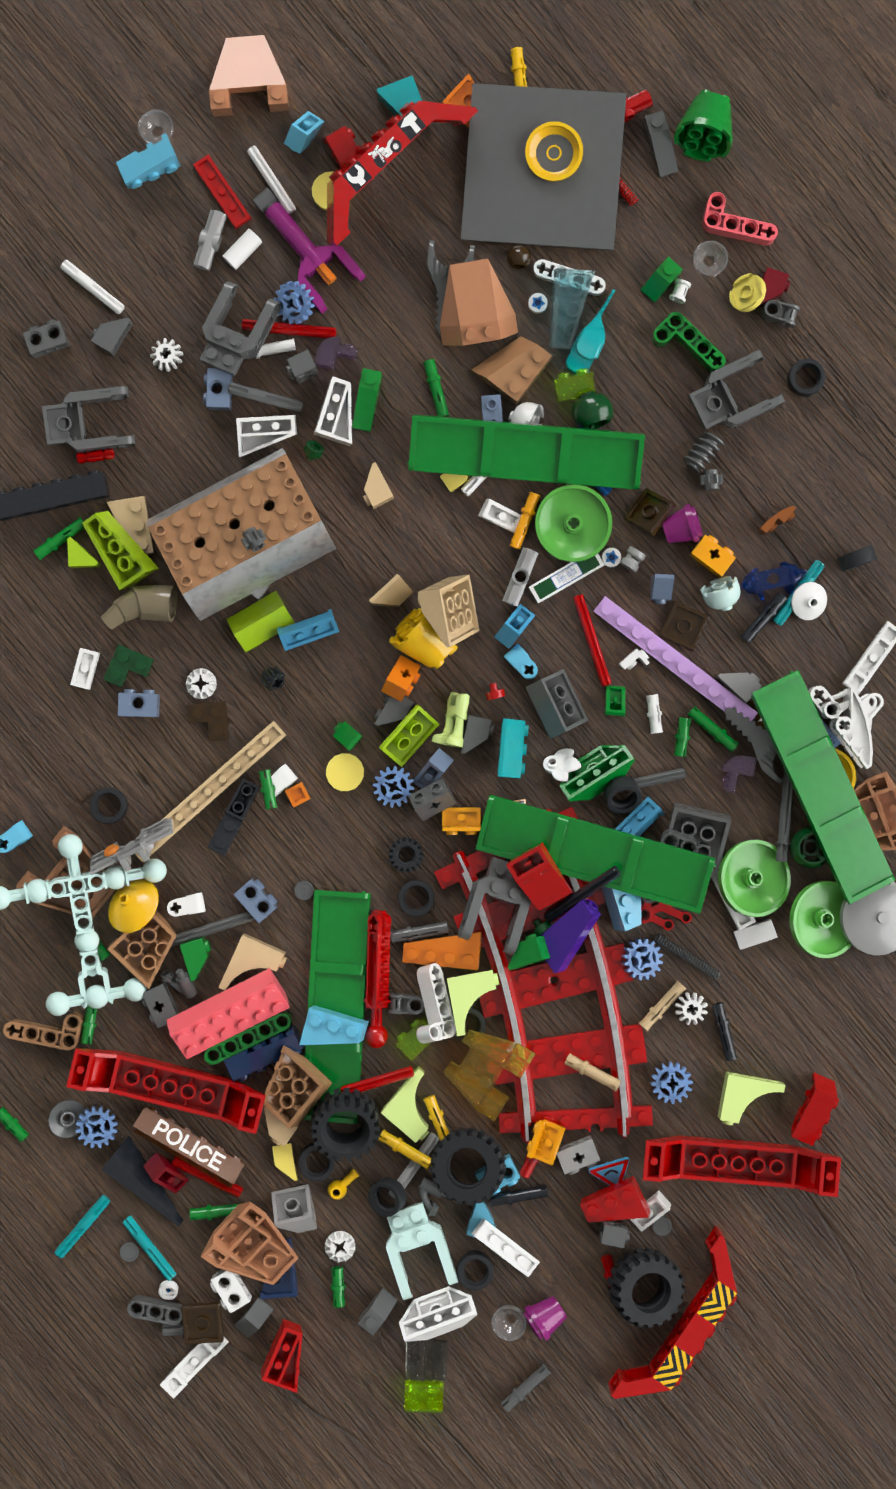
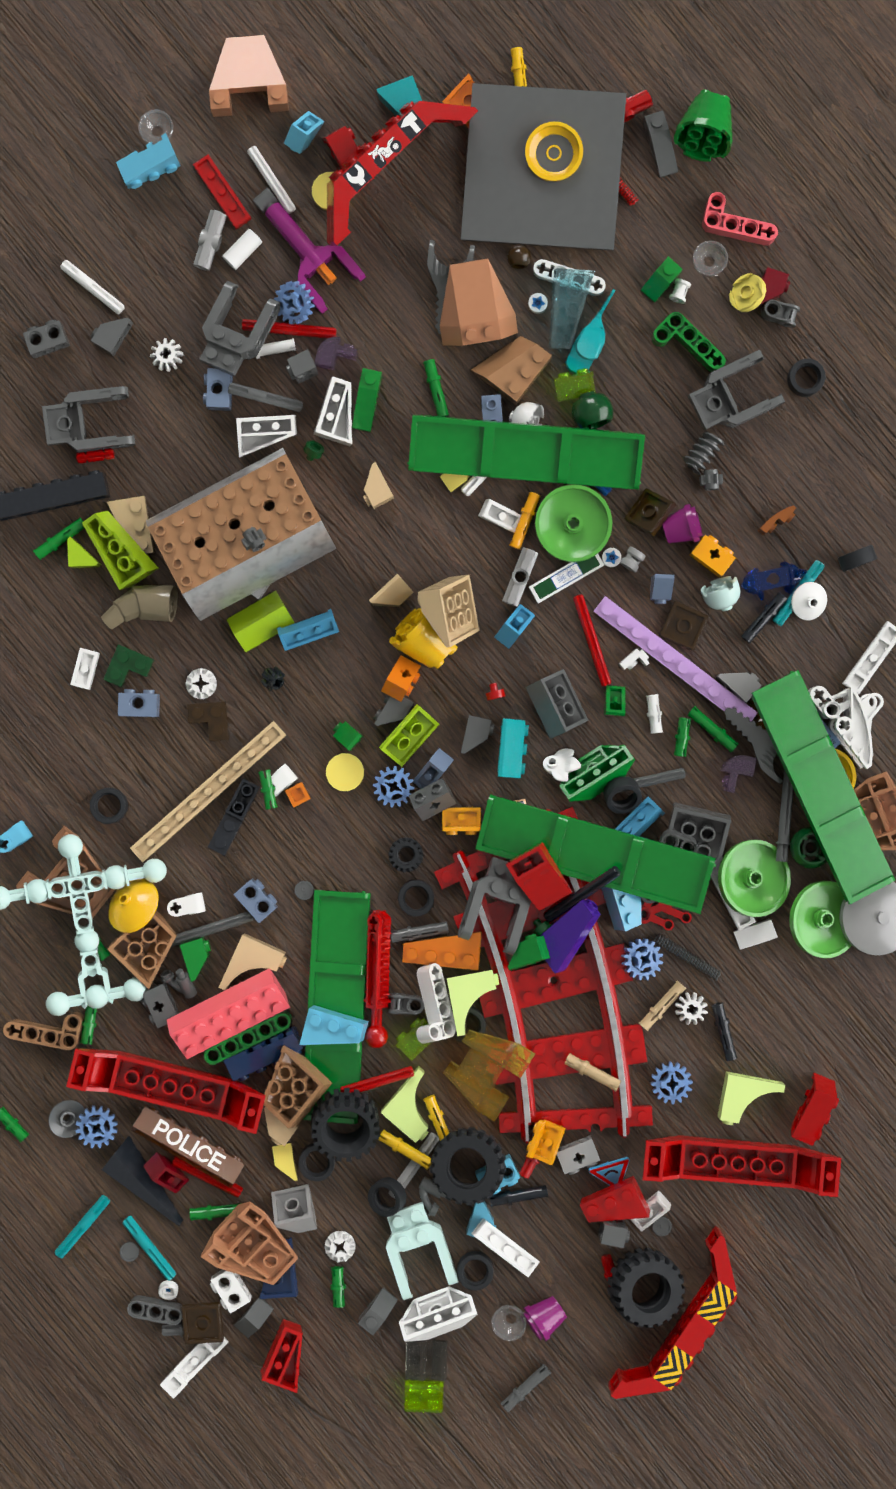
(141, 846): light grey piece -> none
(341, 1185): yellow bar -> none
(453, 731): yellowish green piece -> none
(520, 659): medium azure piece -> none

